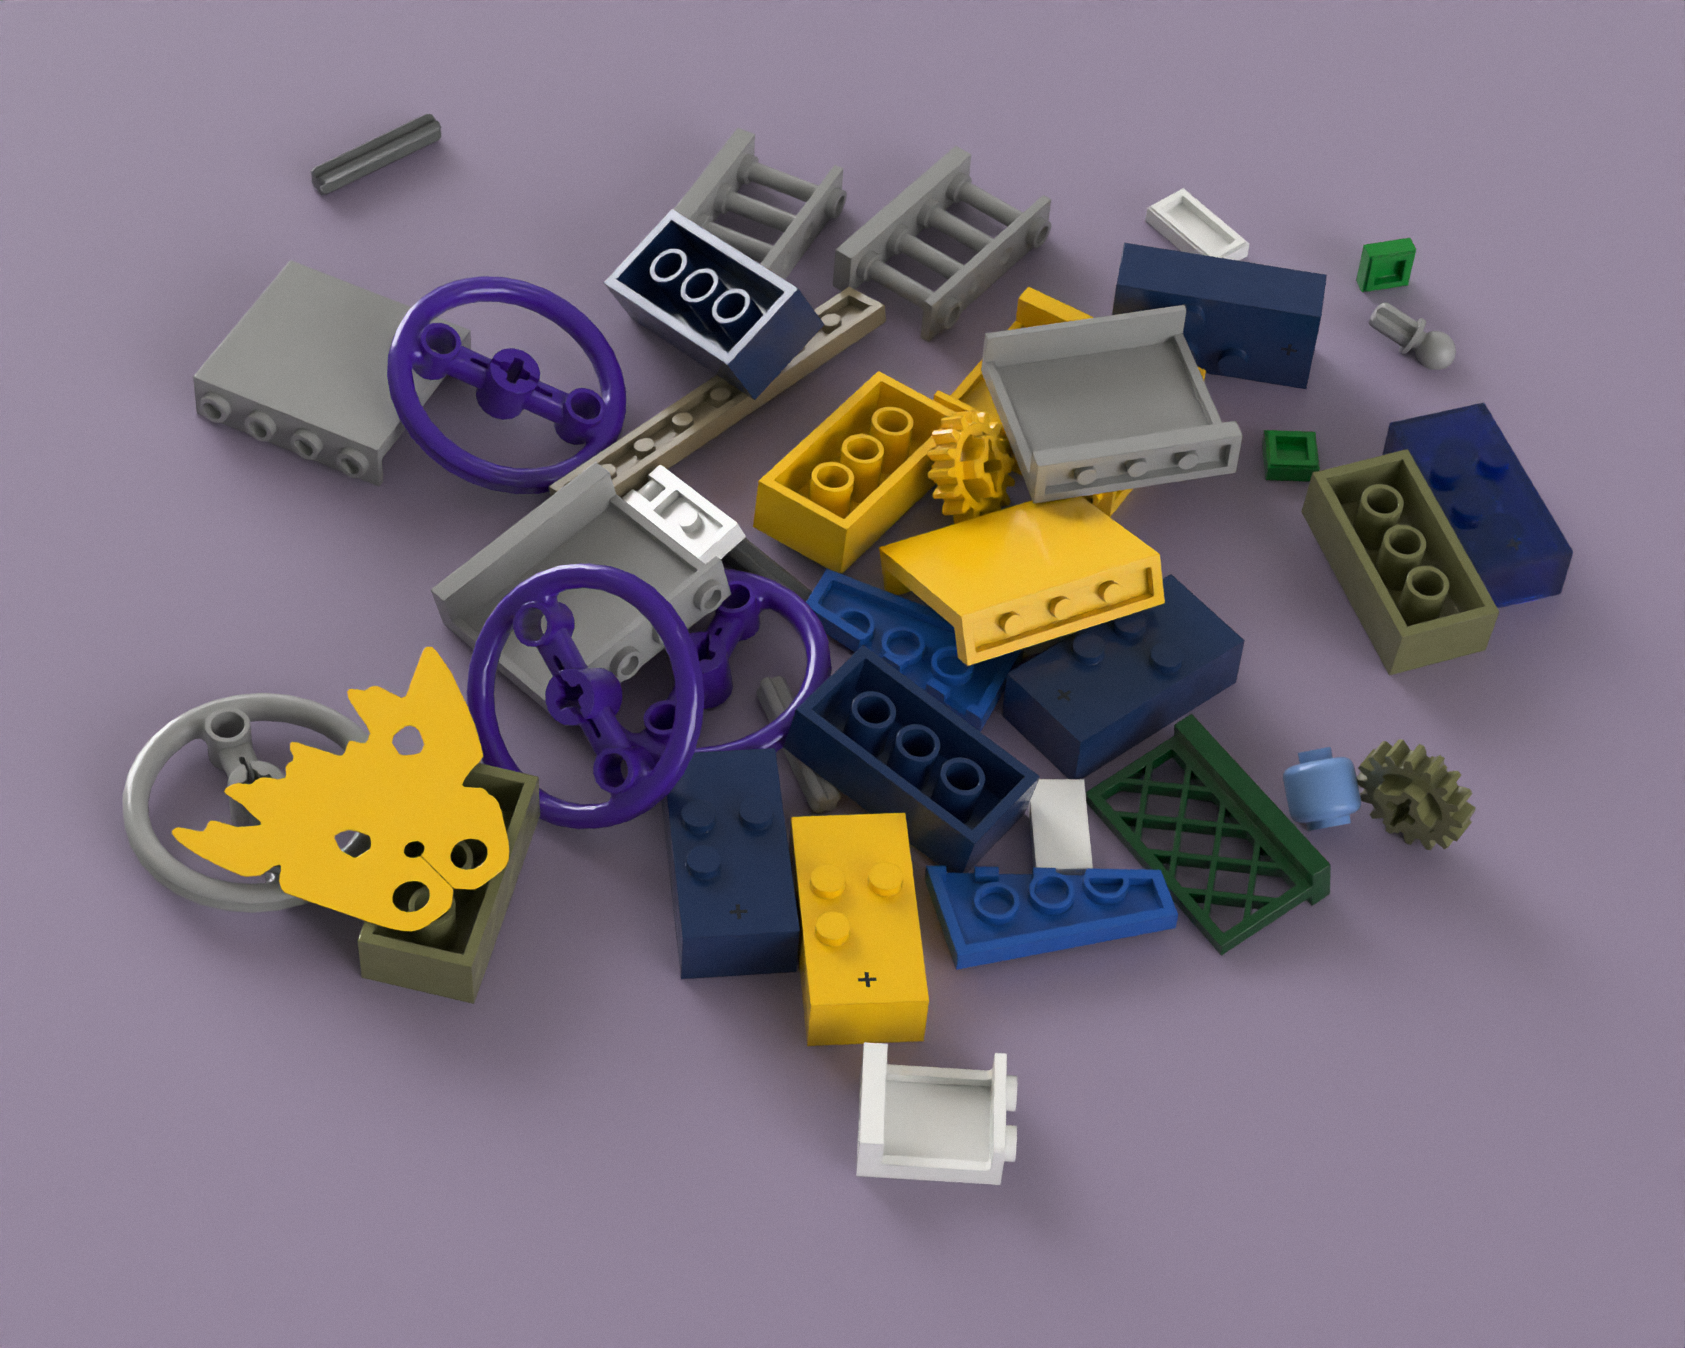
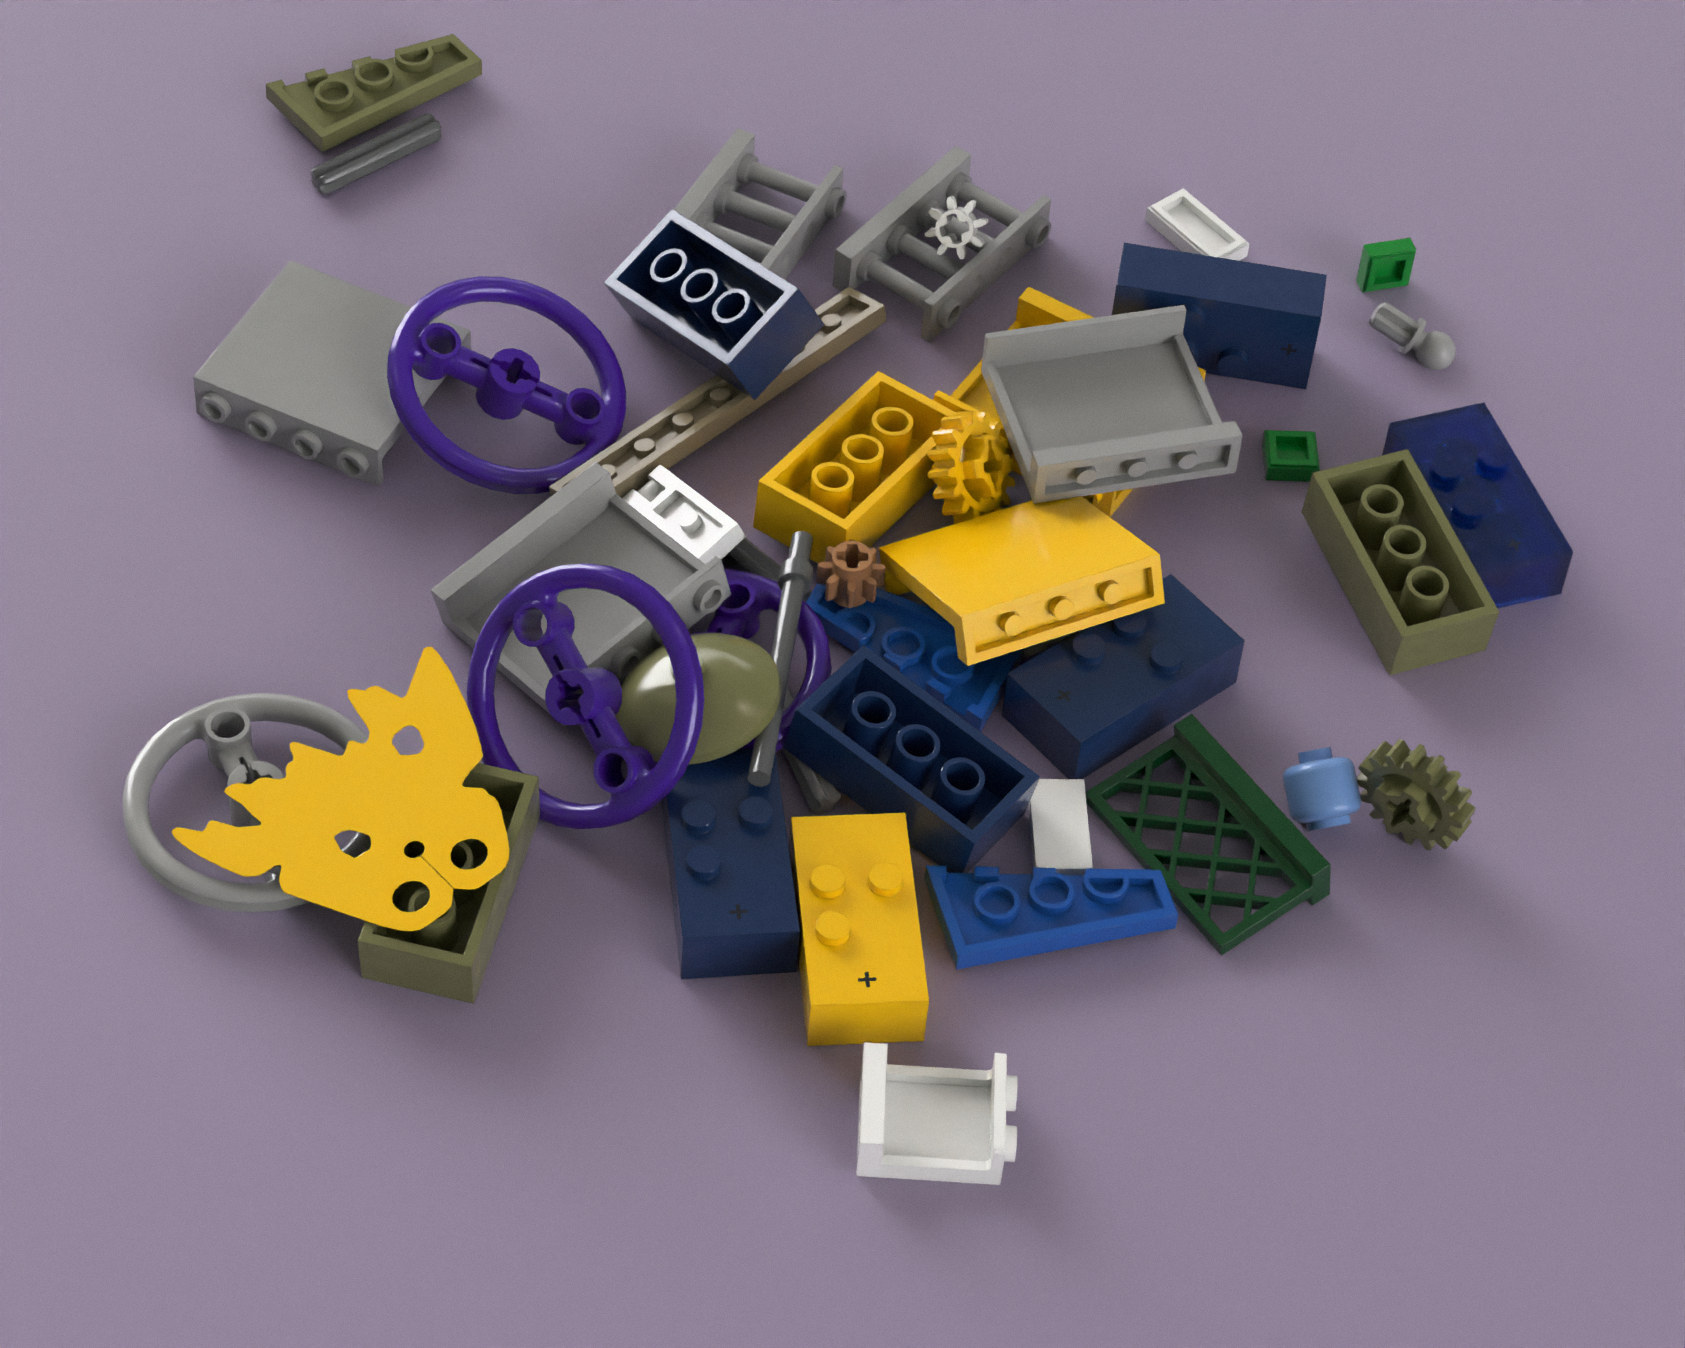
(374, 90): none -> olive wing
(739, 697): none -> olive dish
(794, 582): none -> dark grey bar
(850, 574): none -> medium nougat gear
(950, 240): none -> white gear

